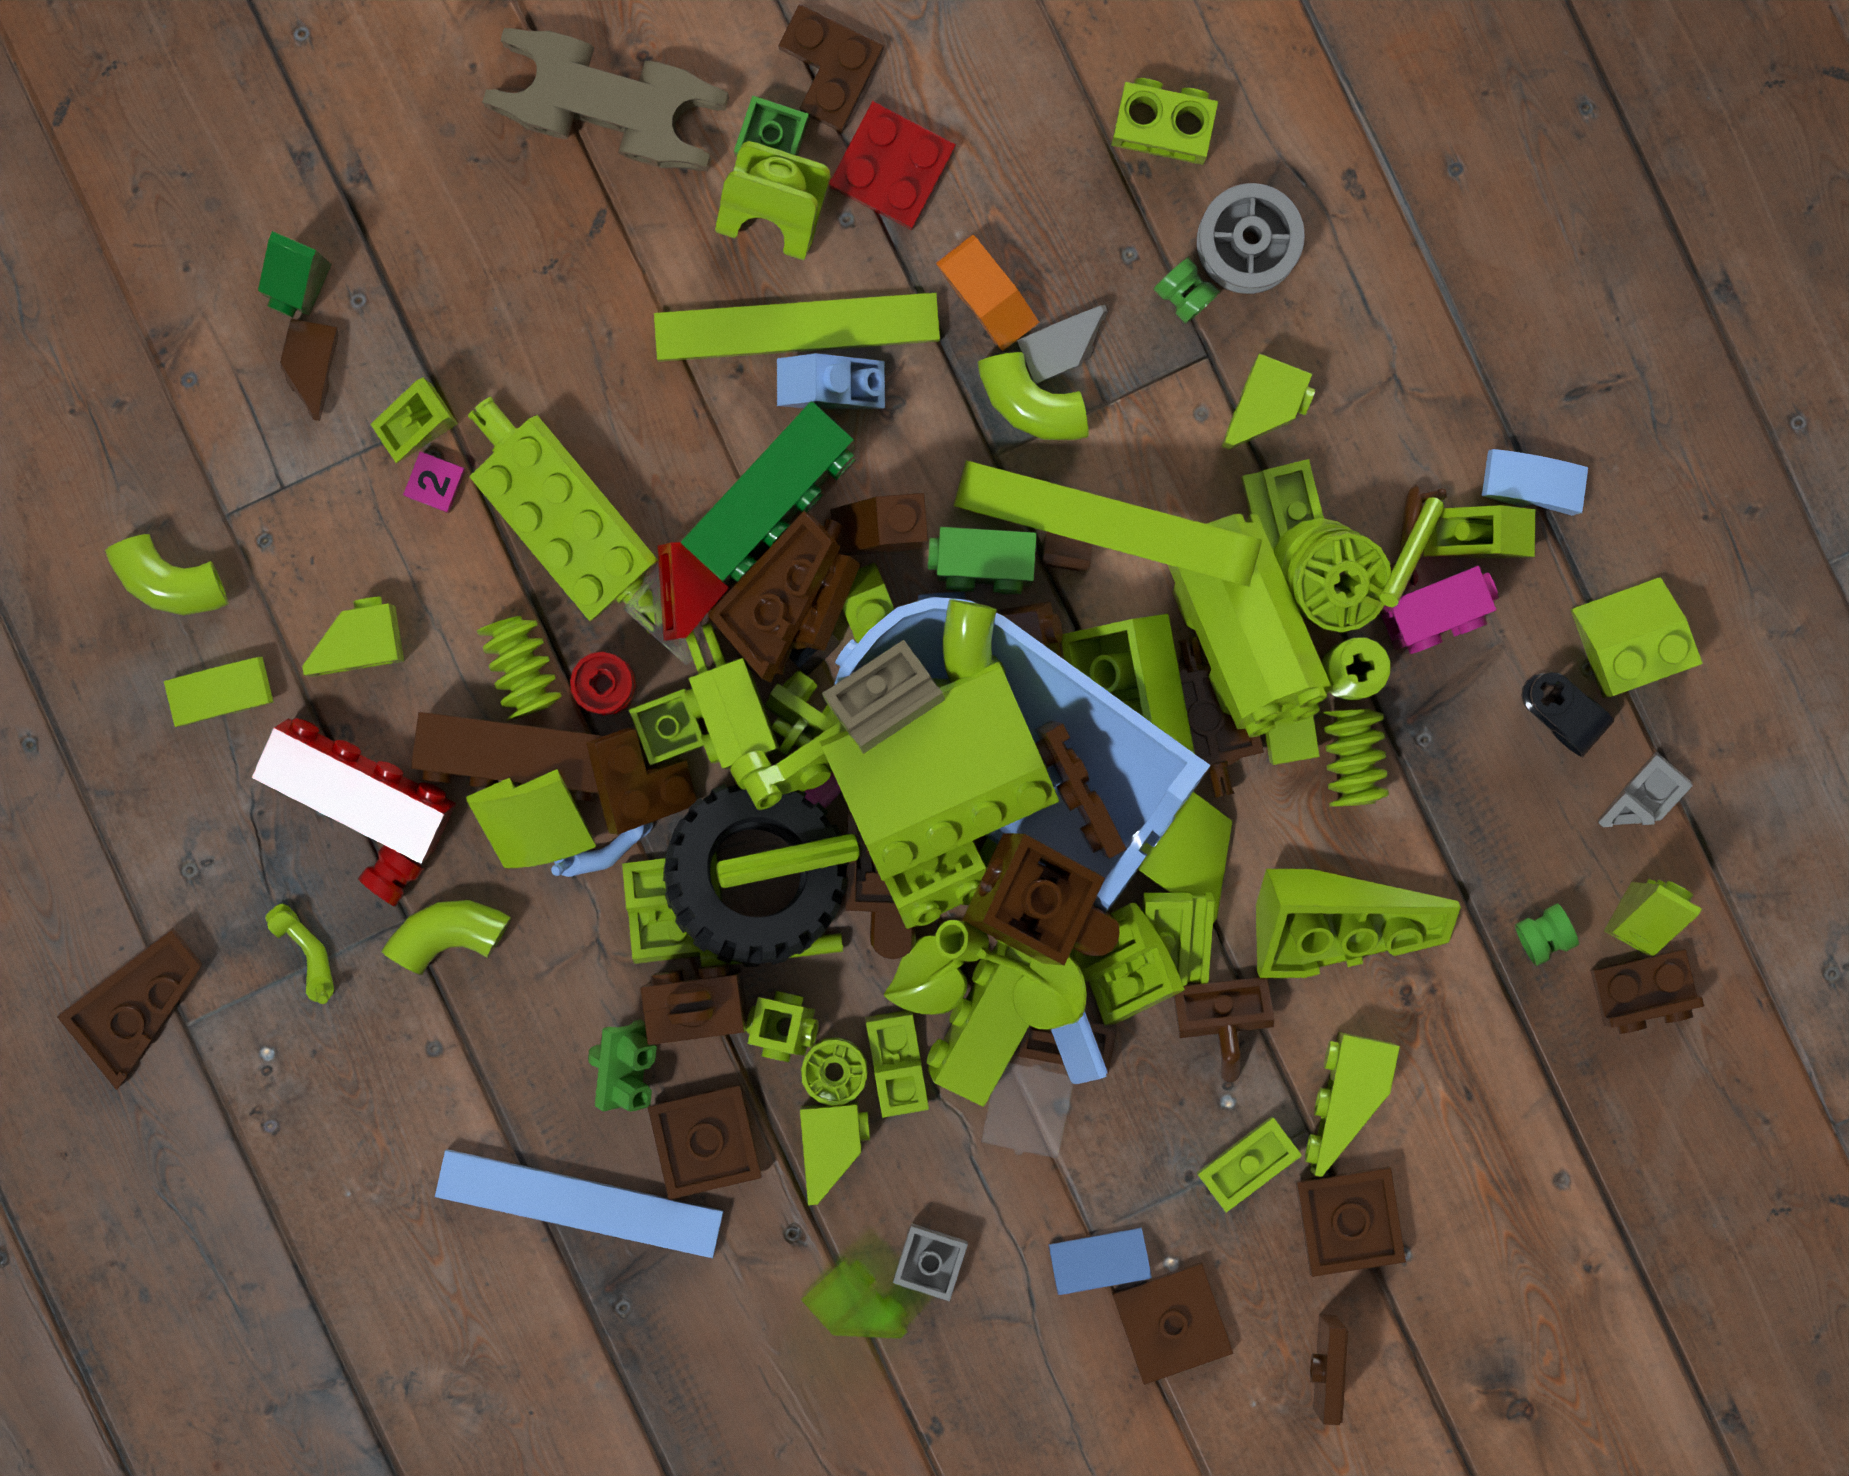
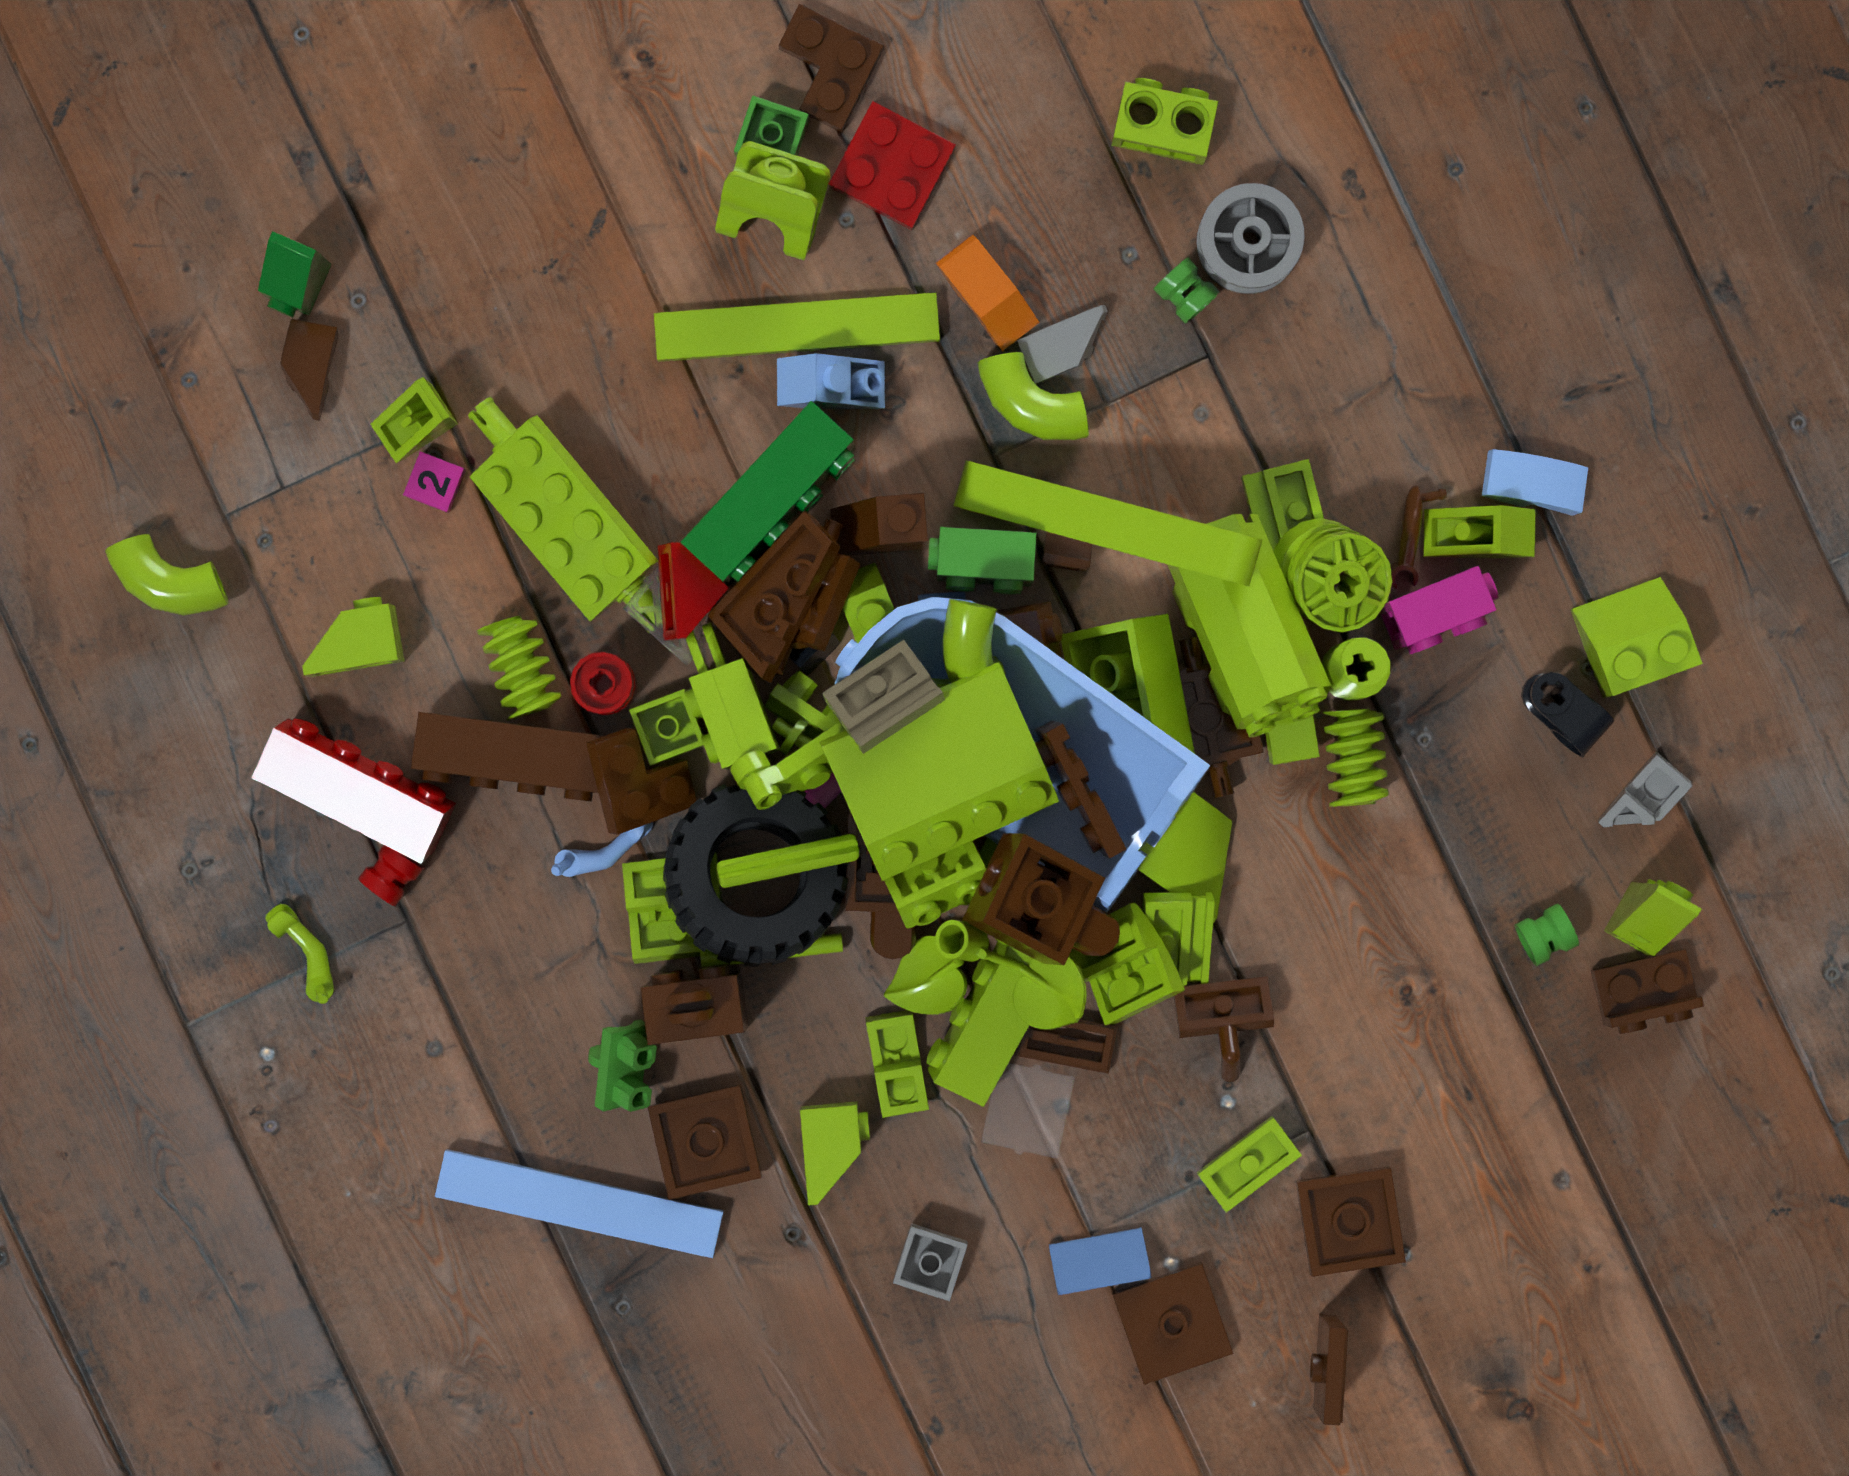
(130, 1005): reddish brown wing -> none
(218, 691): lime slope -> none
(444, 927): lime cylinder -> none
(532, 821): lime slope -> none
(572, 90): dark tan piece -> none
(765, 1023): lime brick -> none
(834, 1091): lime wheel -> none
(851, 1305): clear neon green slope -> none
(1080, 1051): light blue slope -> none
(1268, 400): lime slope -> none
(1329, 918): lime wedge -> none
(1356, 1088): lime slope -> none
(1411, 552): lime bar -> none

